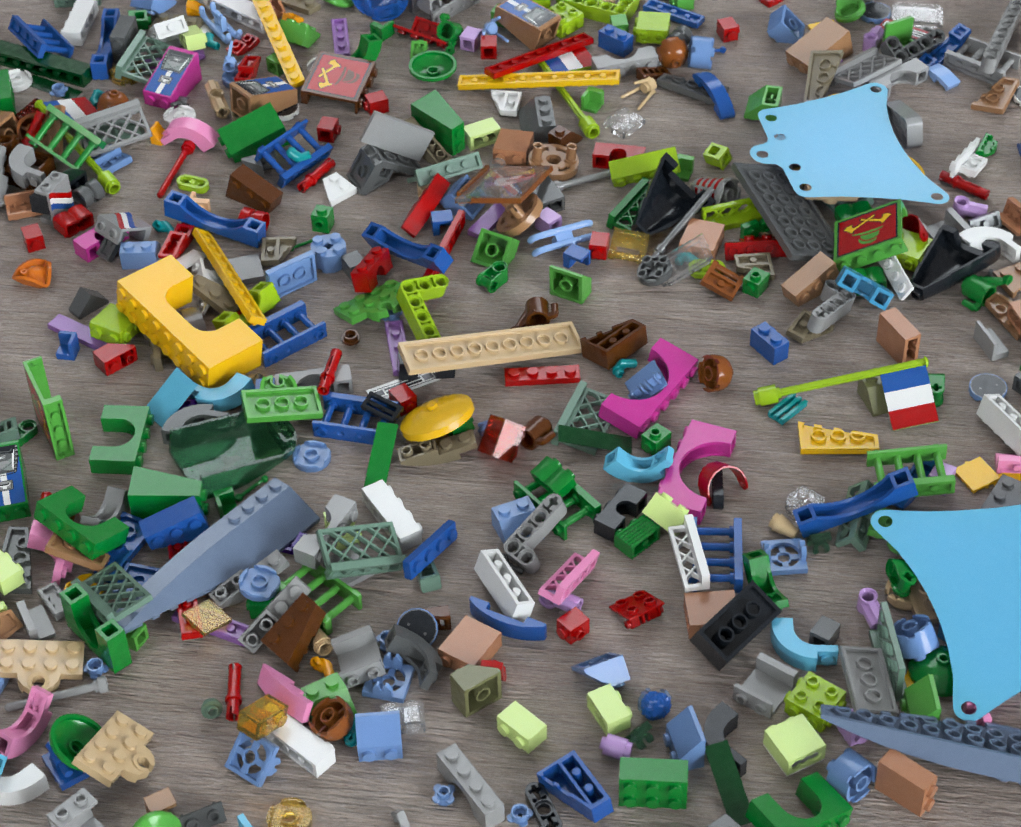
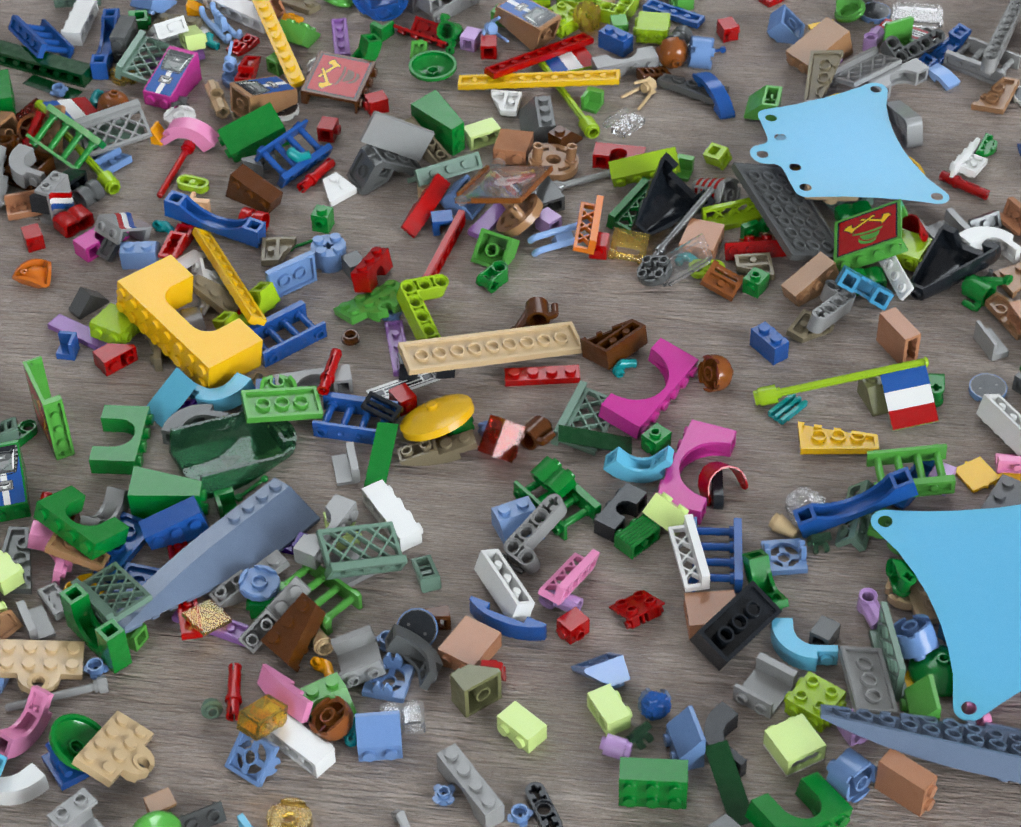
(20, 79): white tile -> none
(248, 268): light grey tile -> none
(311, 456): medium blue tile -> none
(346, 466): none -> light grey panel
(428, 256): blue arch -> none
(429, 549): blue plate -> none
(569, 284): bright green slope -> none
(576, 253): blue panel -> none
(576, 786): blue wedge -> none
(593, 11): none -> clear yellow plate
(594, 218): none -> orange fence
(646, 382): medium blue hinge -> none
(965, 207): lavender piece -> none

